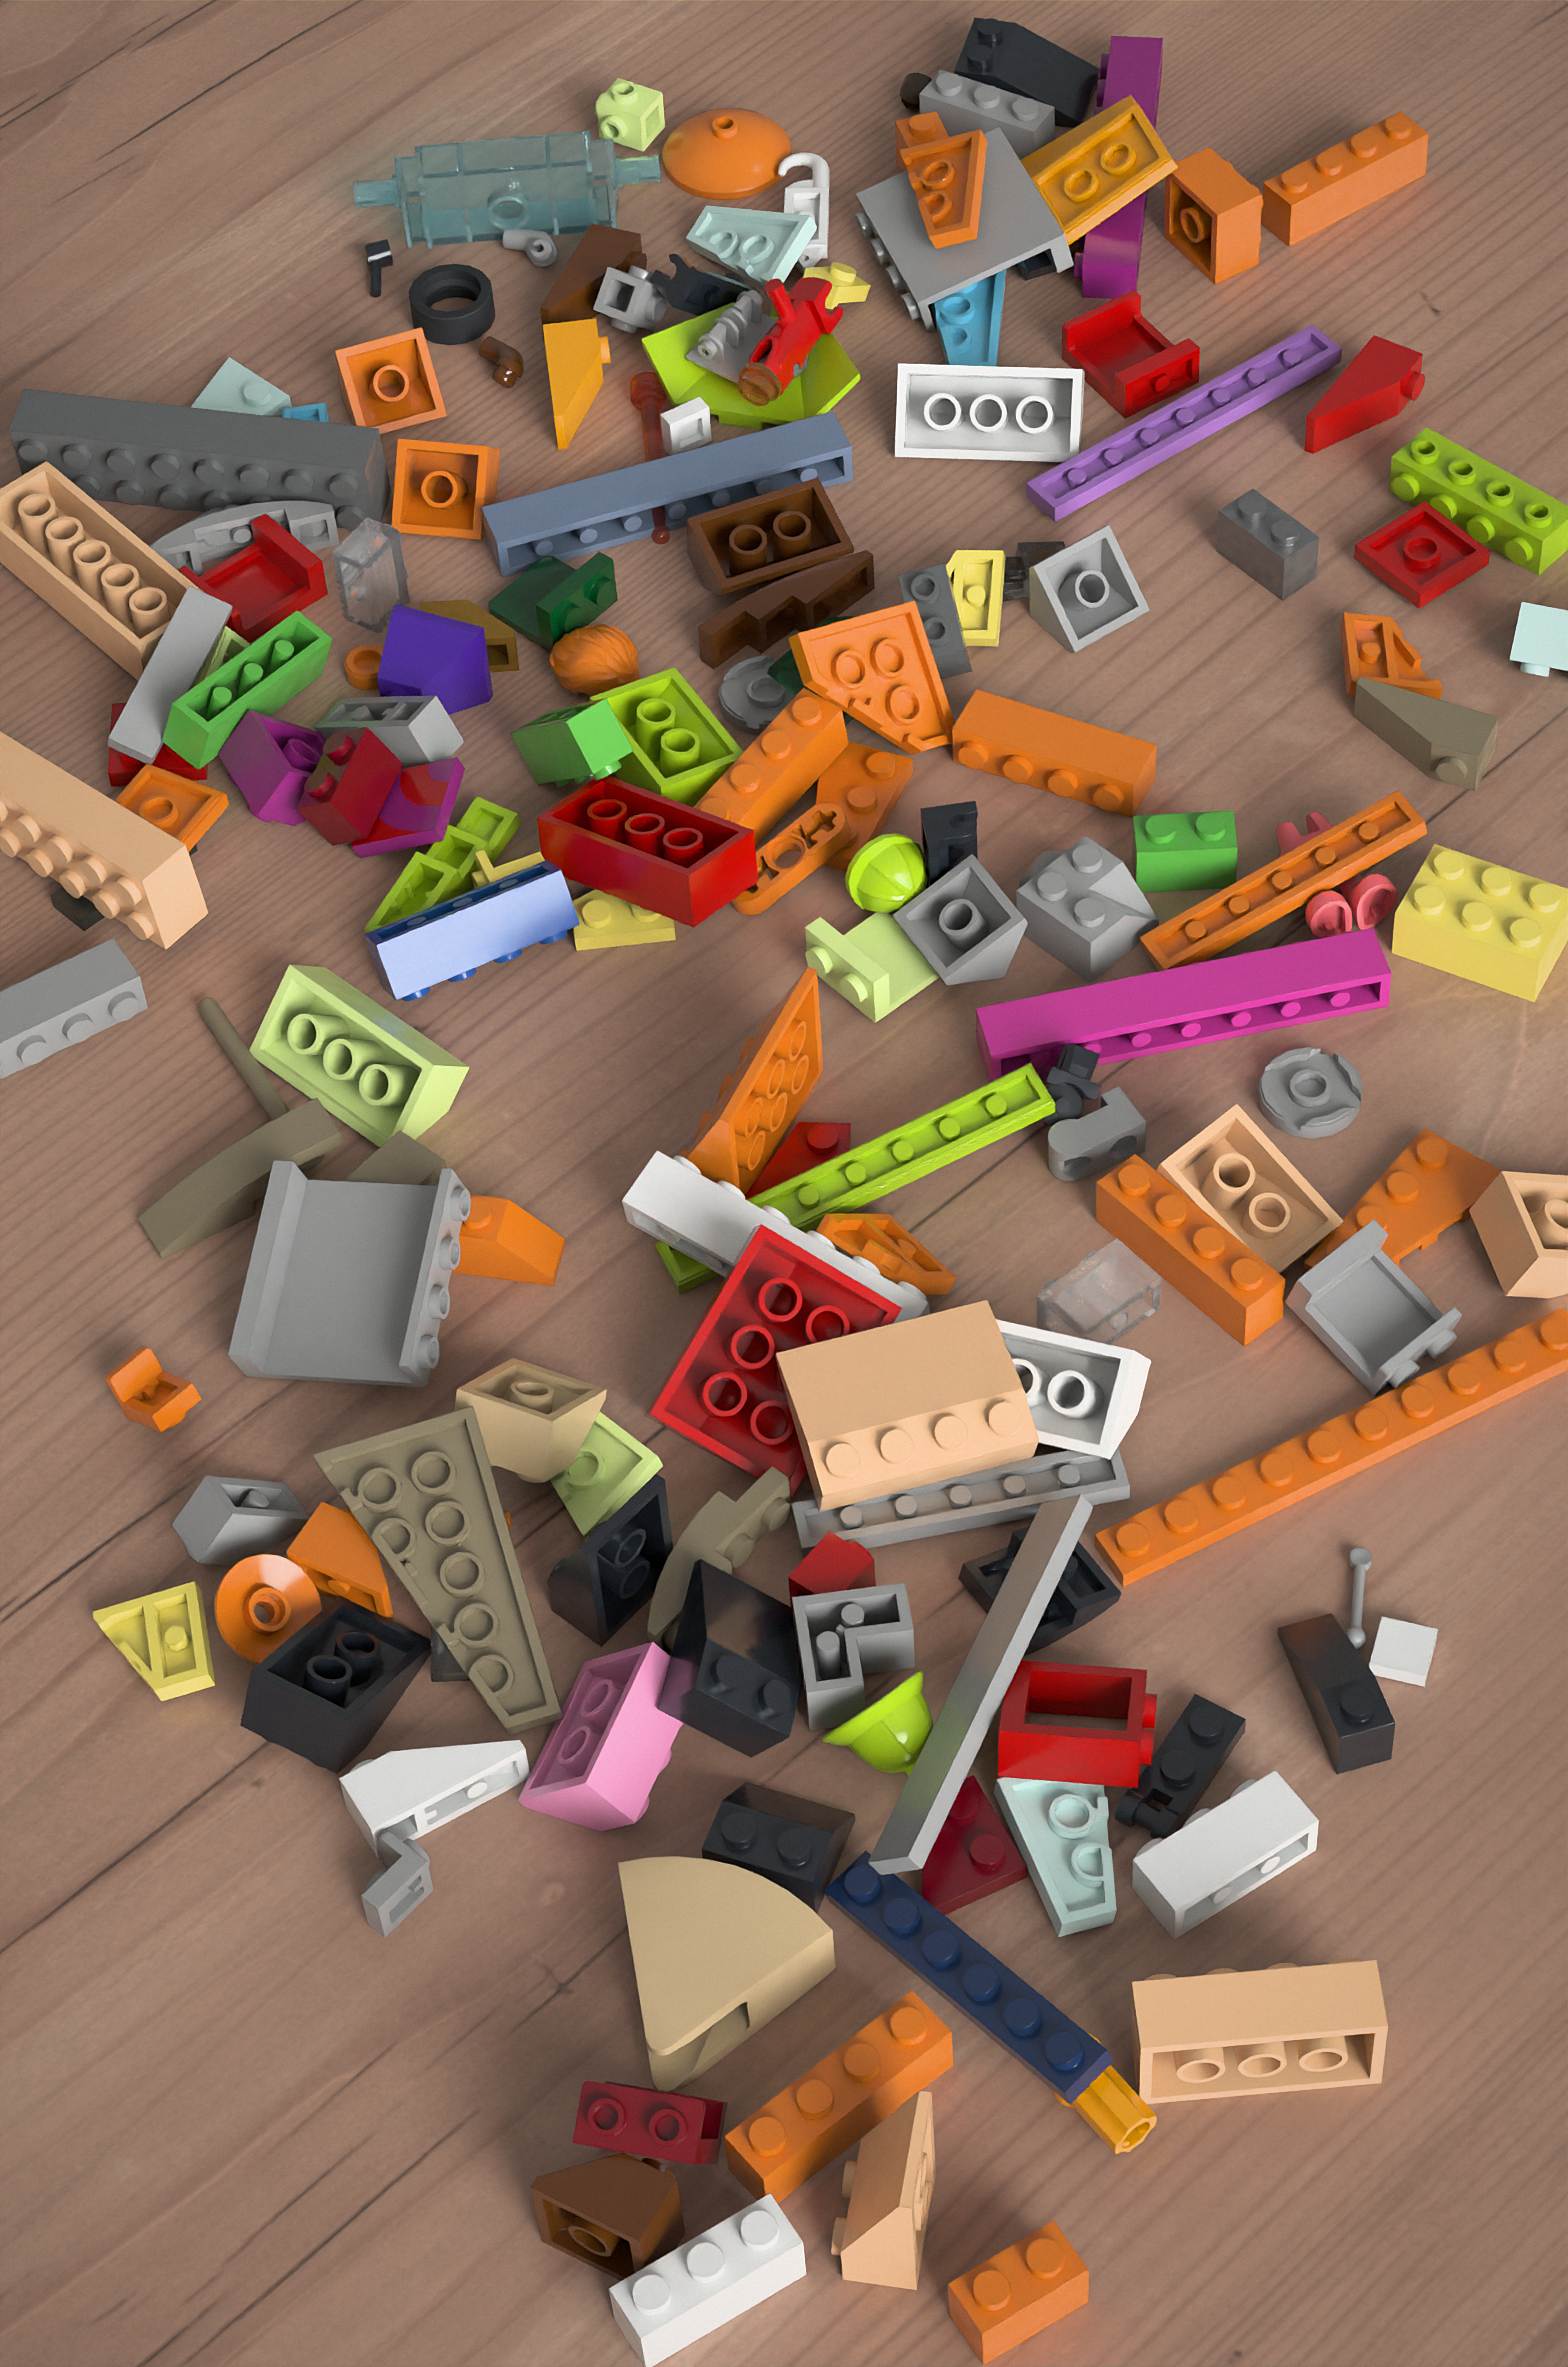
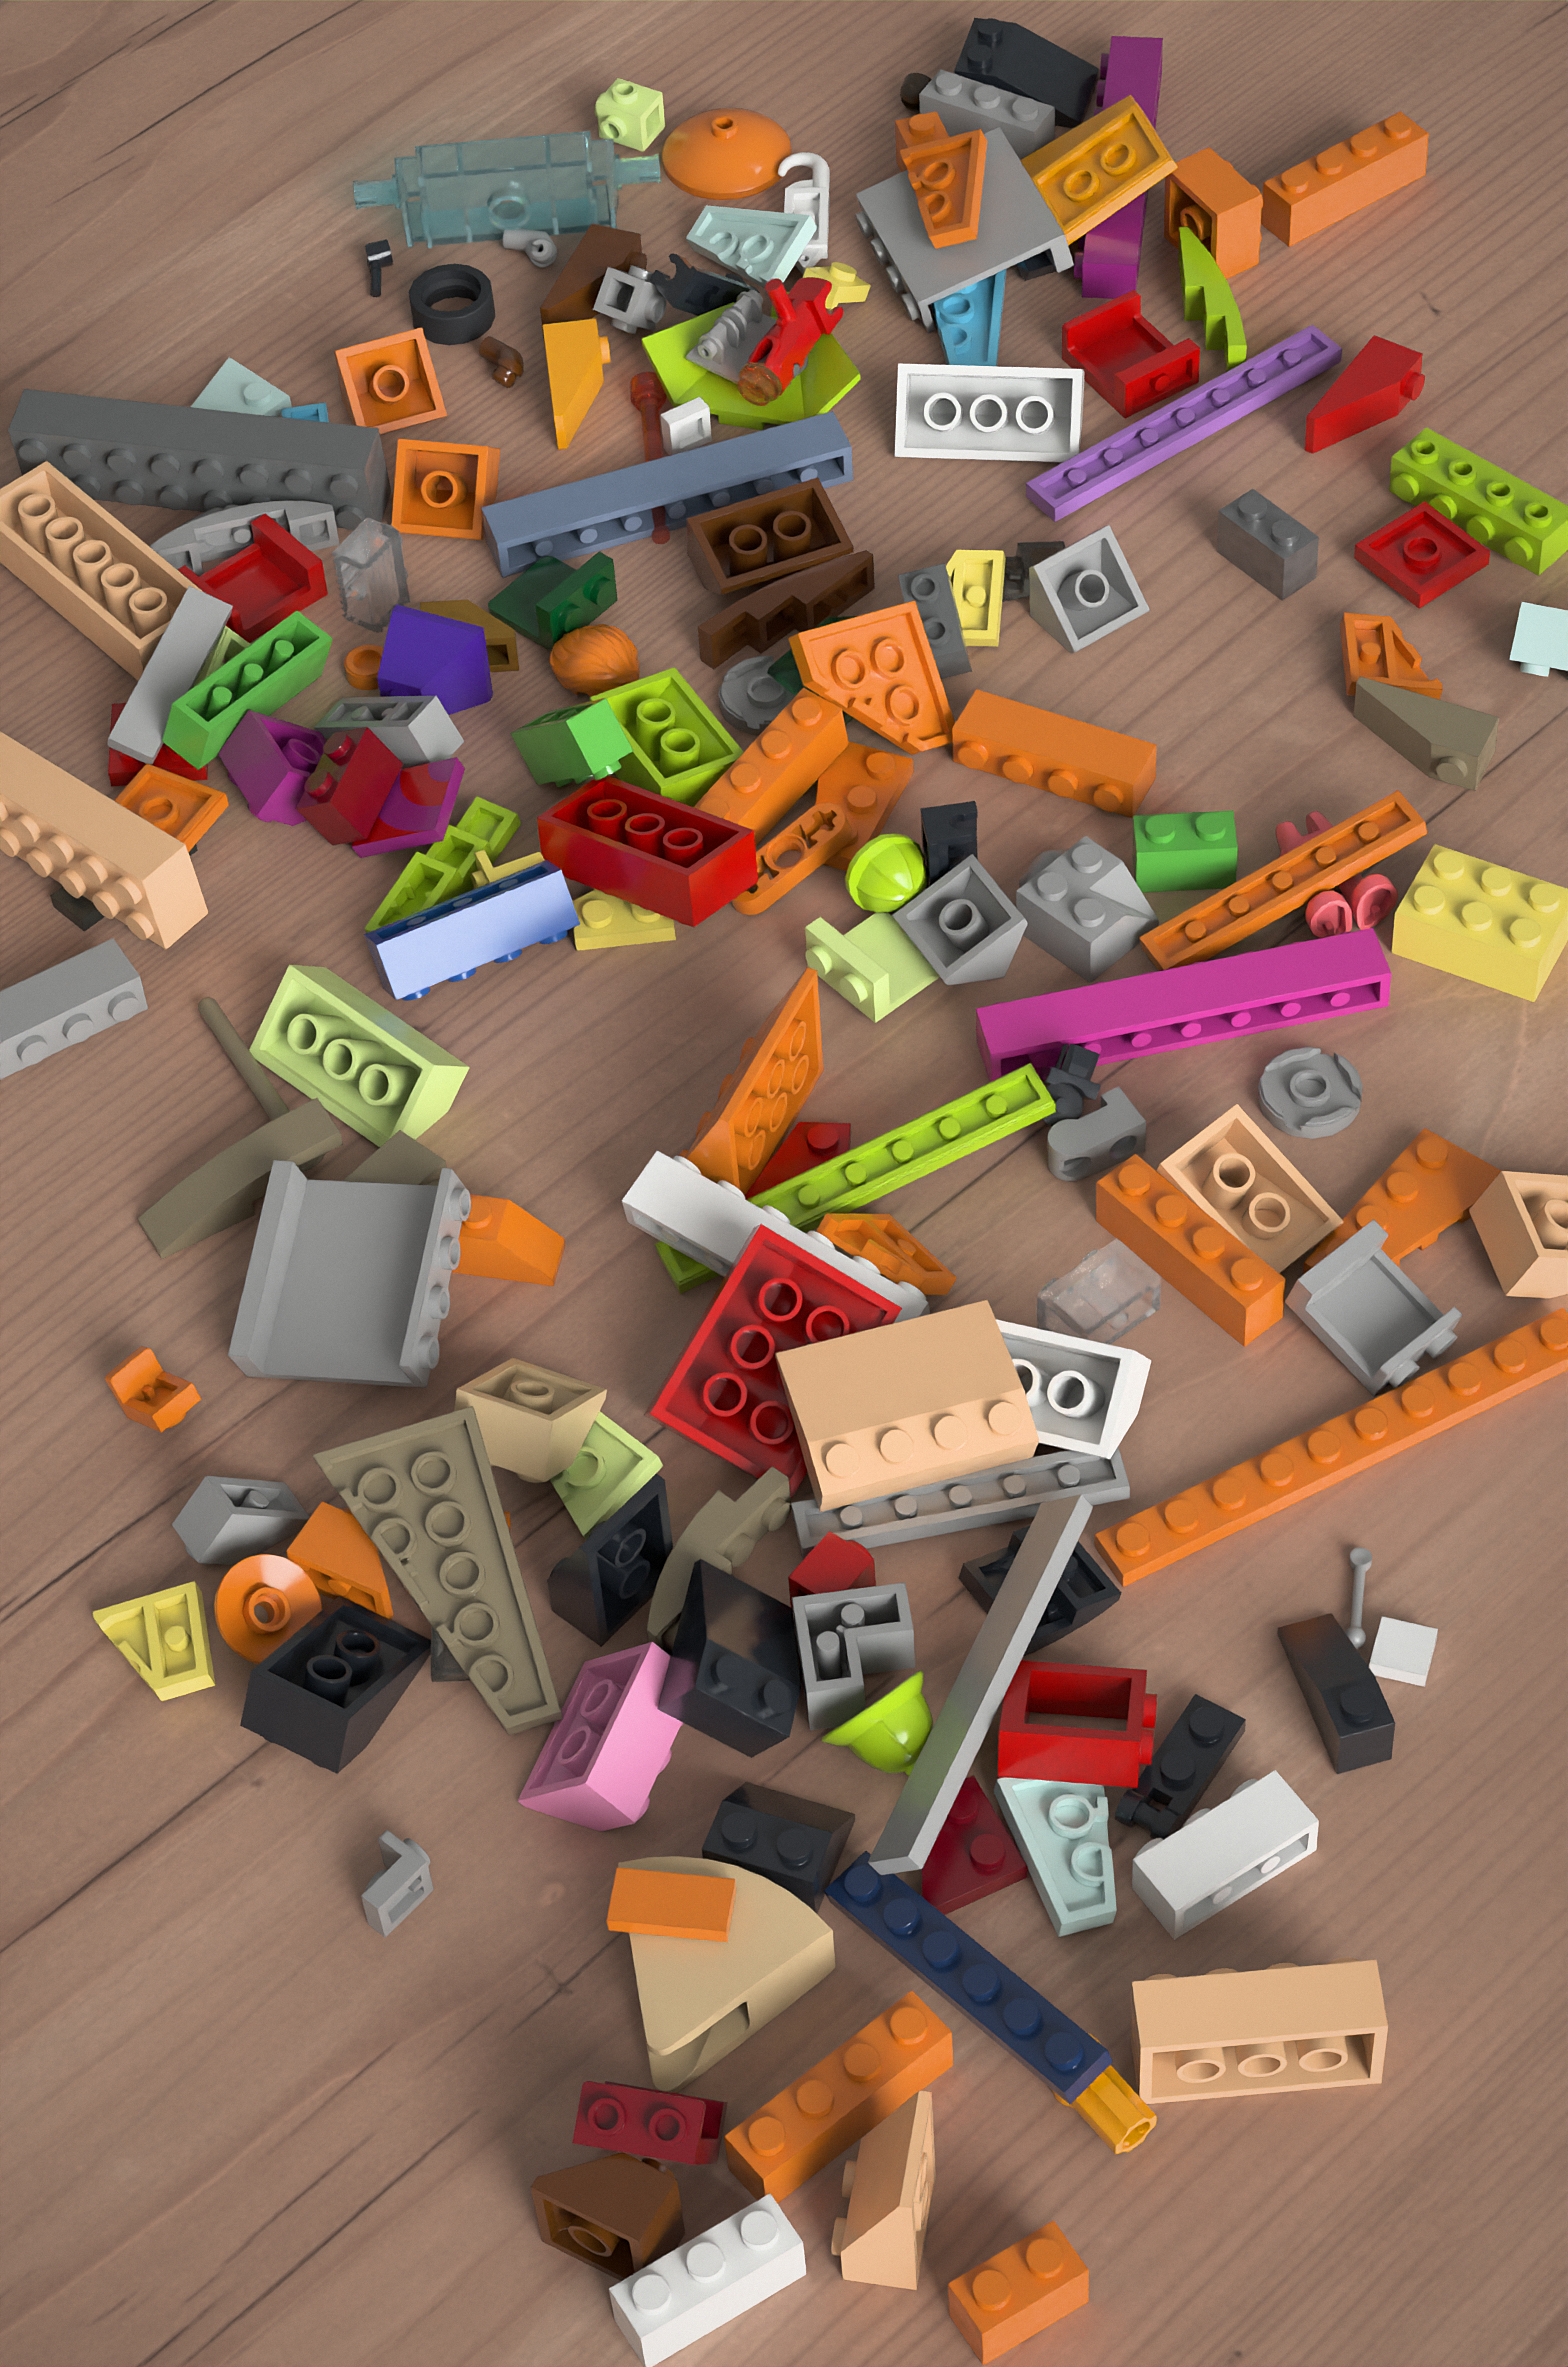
(429, 1786): white slope -> none
(671, 1904): none -> orange tile
(1210, 299): none -> lime slope

